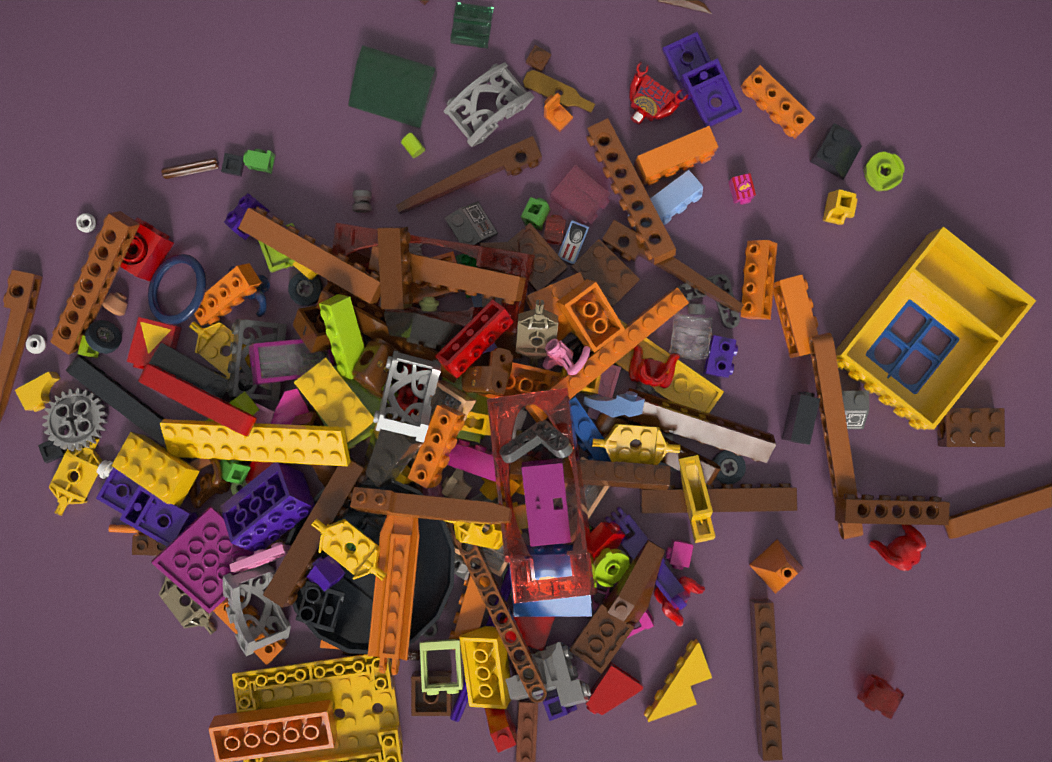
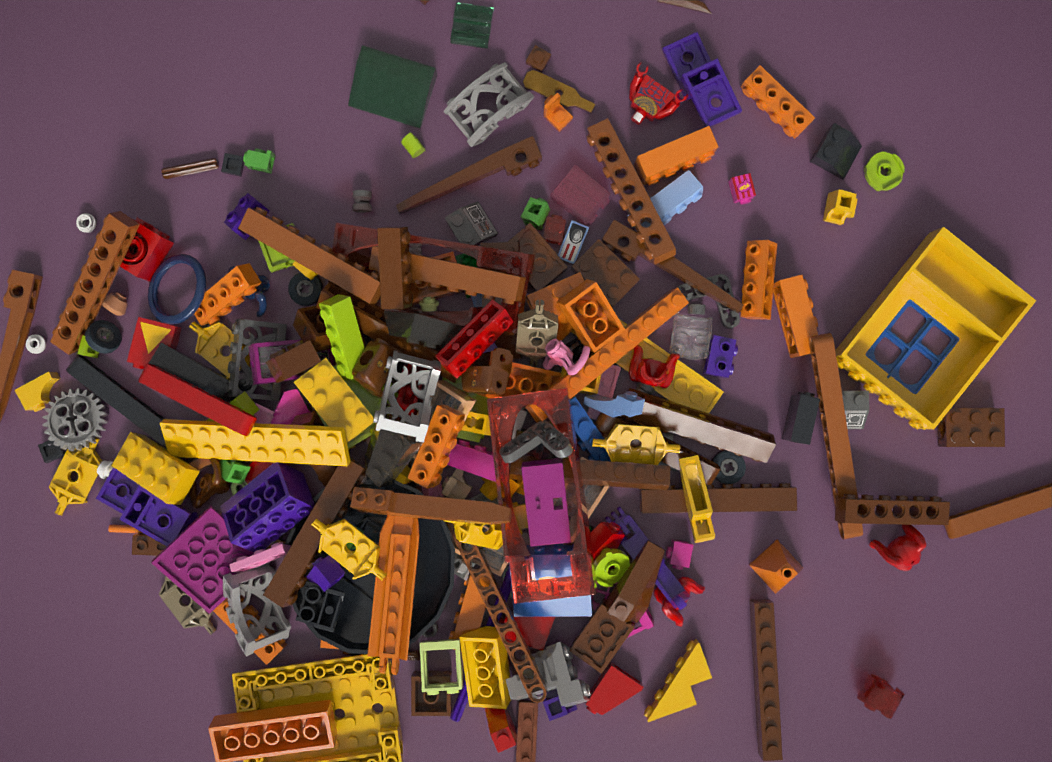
(288, 363): none -> reddish brown brick

